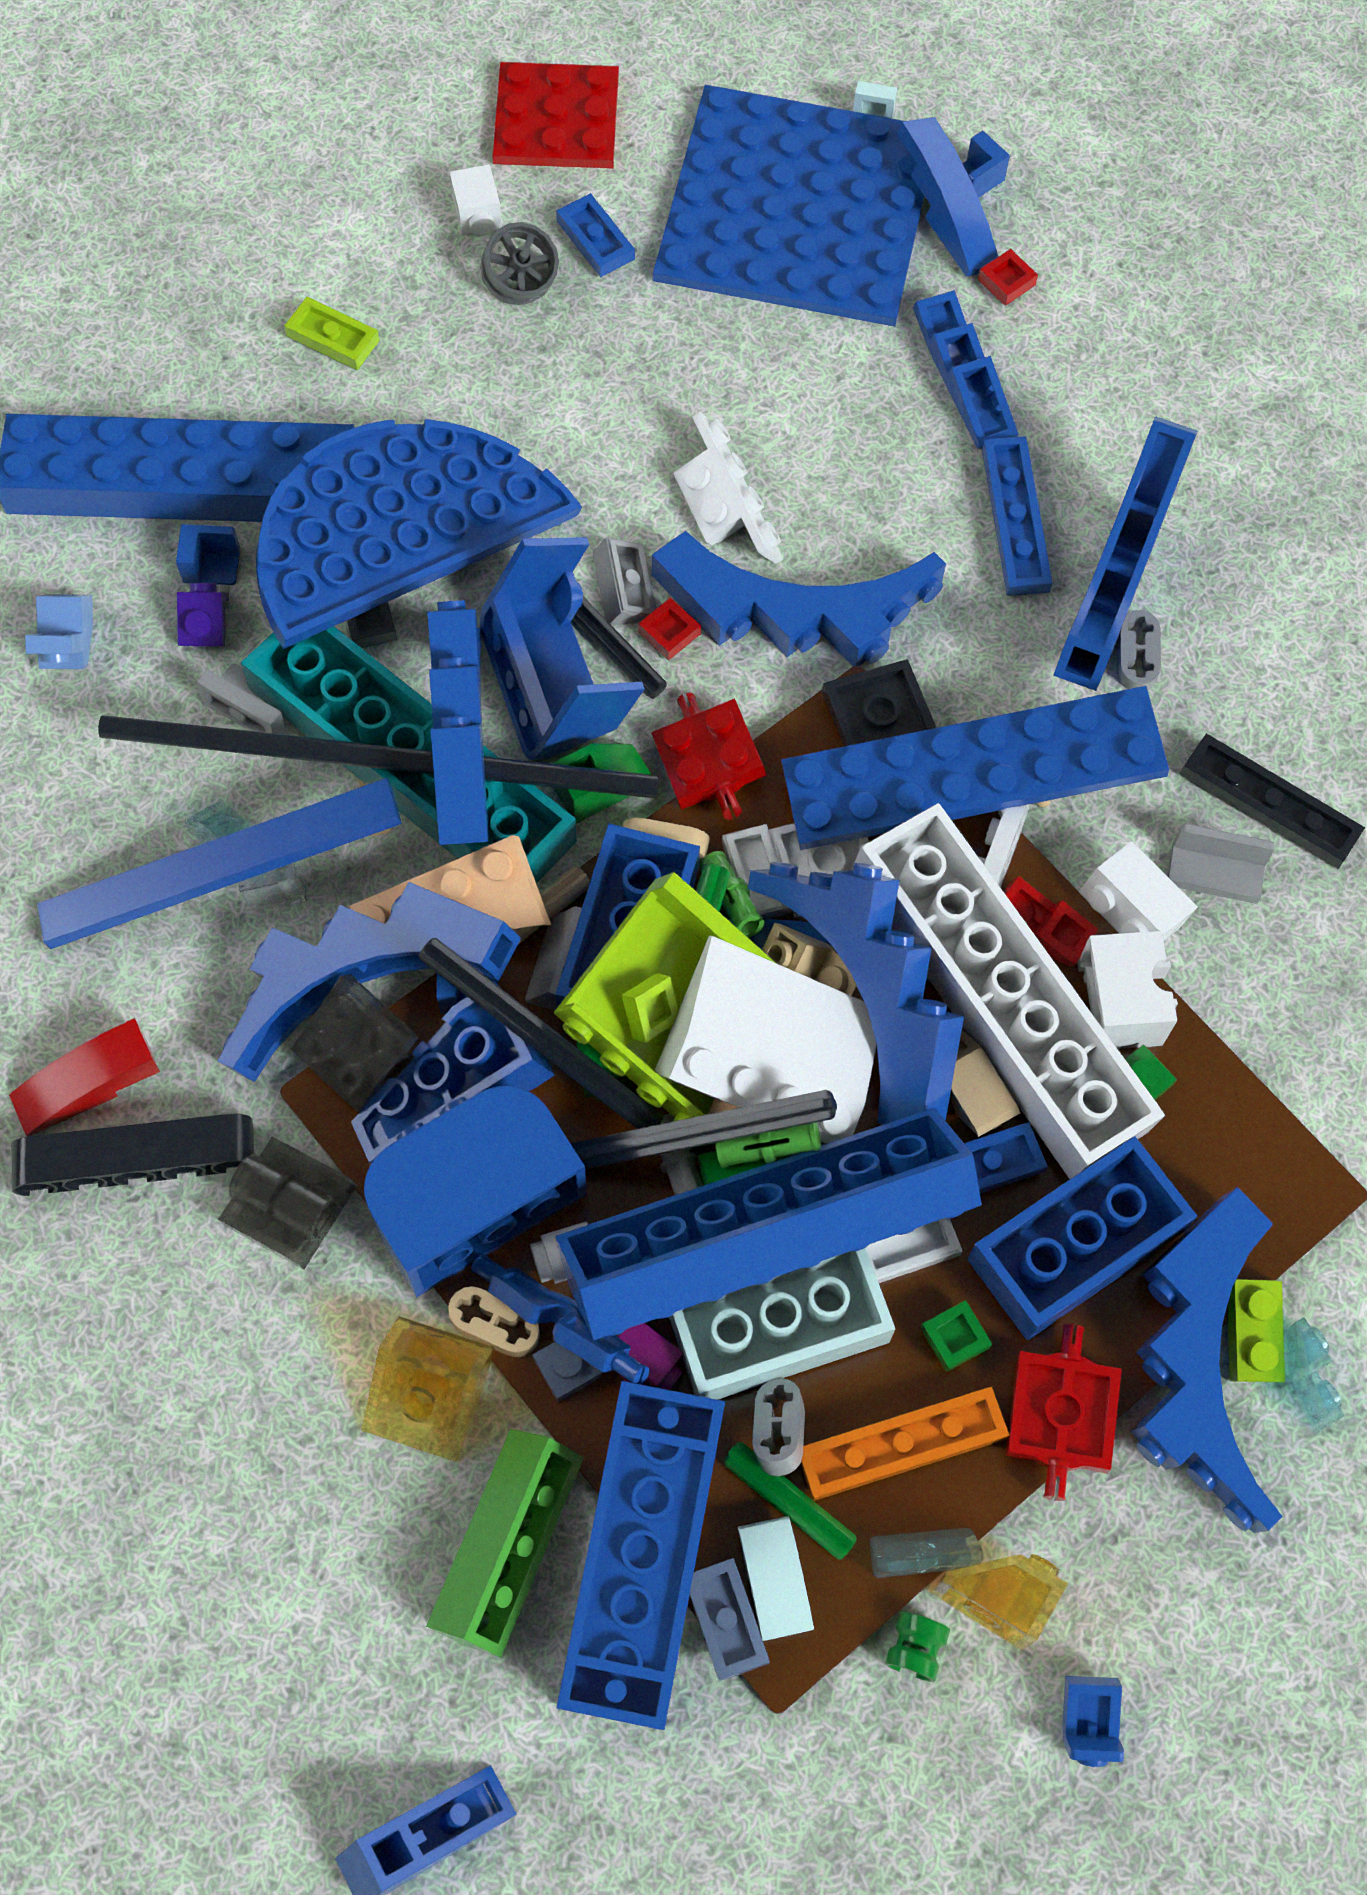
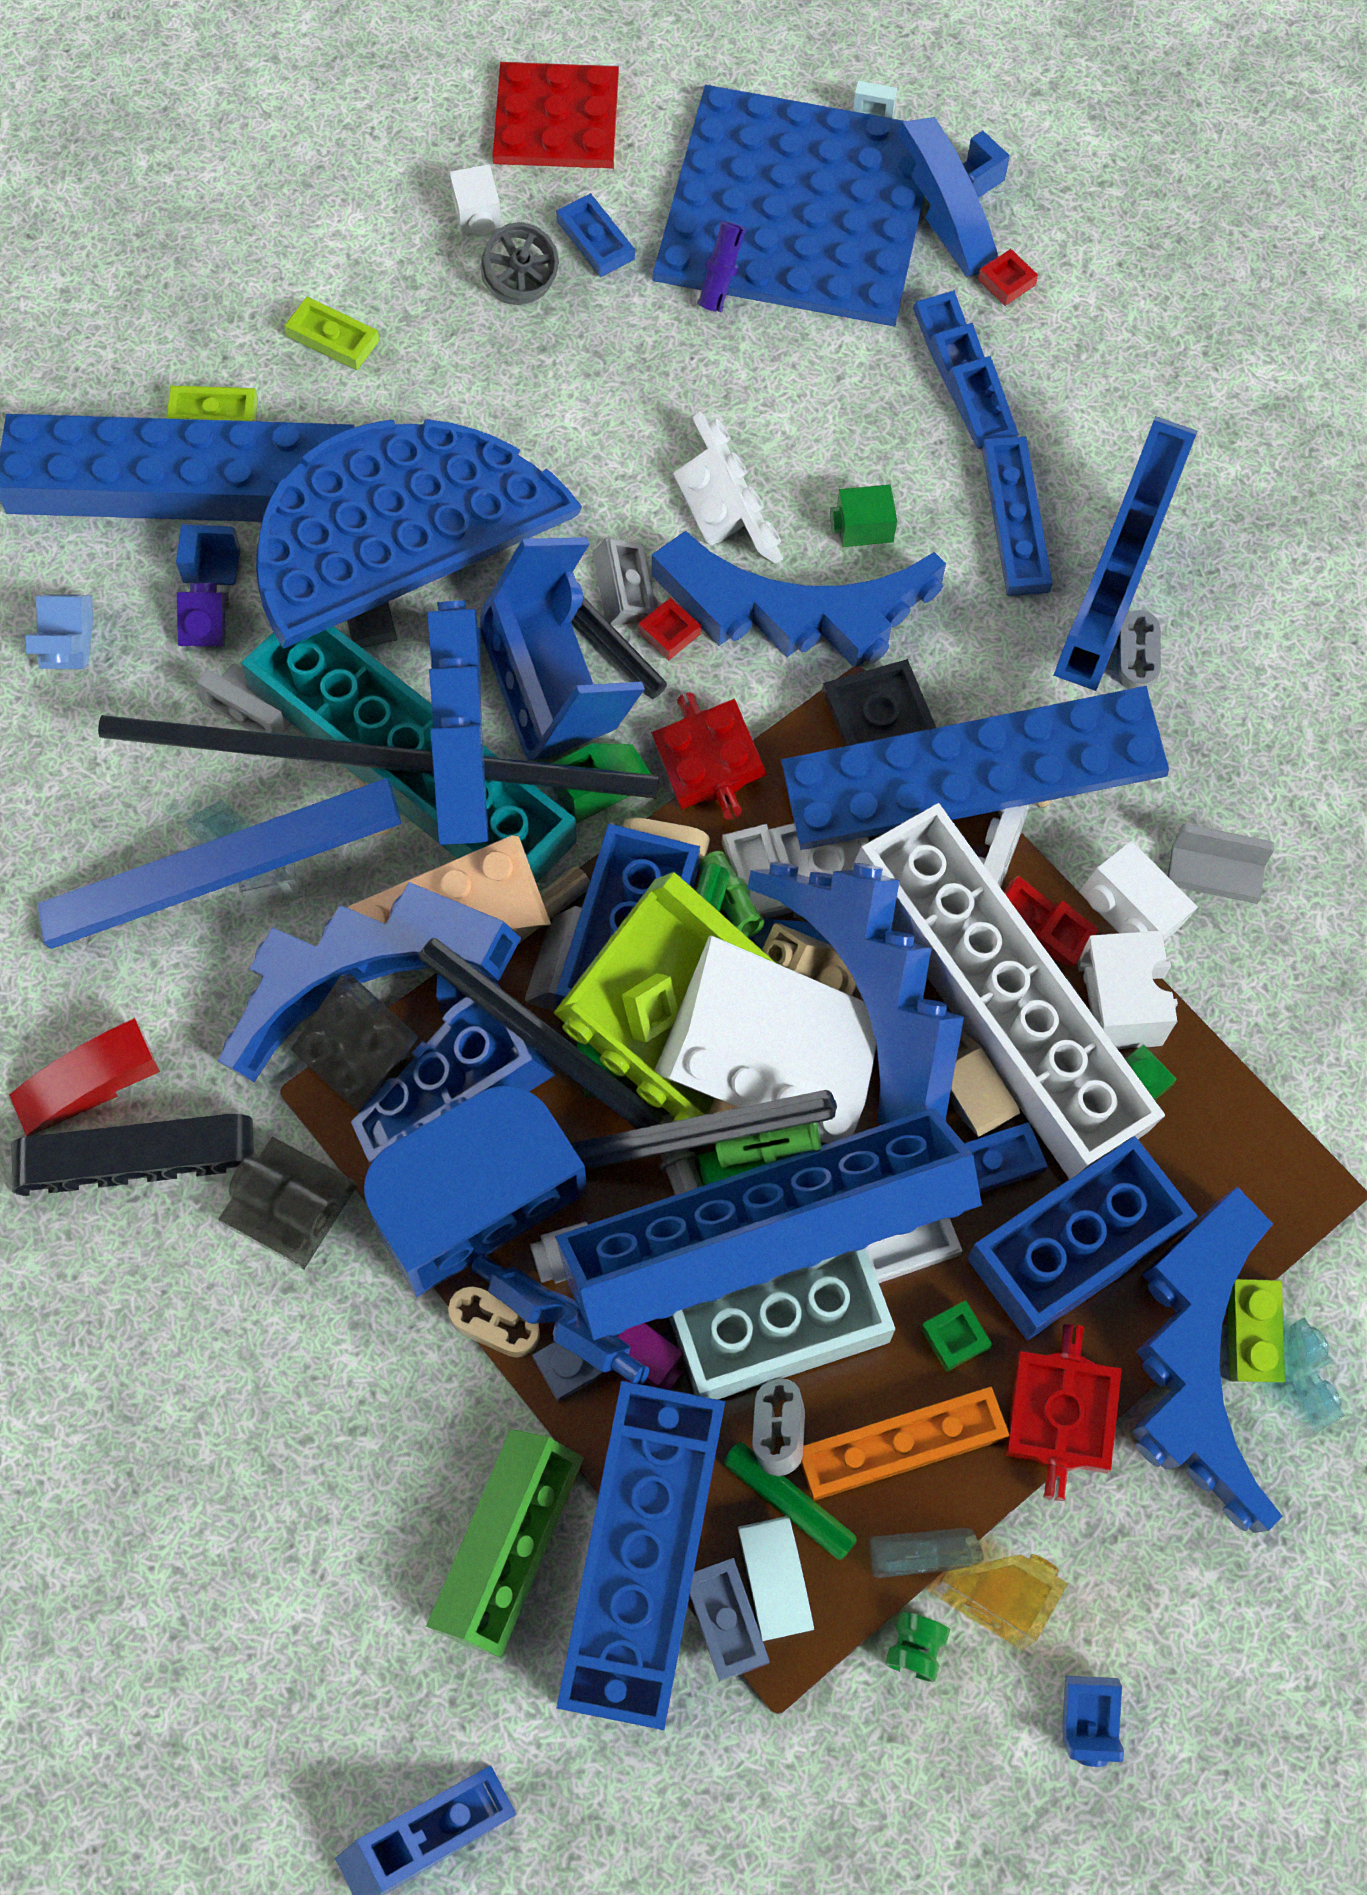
(212, 403): none -> lime plate
(426, 1388): clear yellow slope -> none
(721, 266): none -> dark purple pin
(864, 516): none -> green brick
(1272, 801): black plate -> none

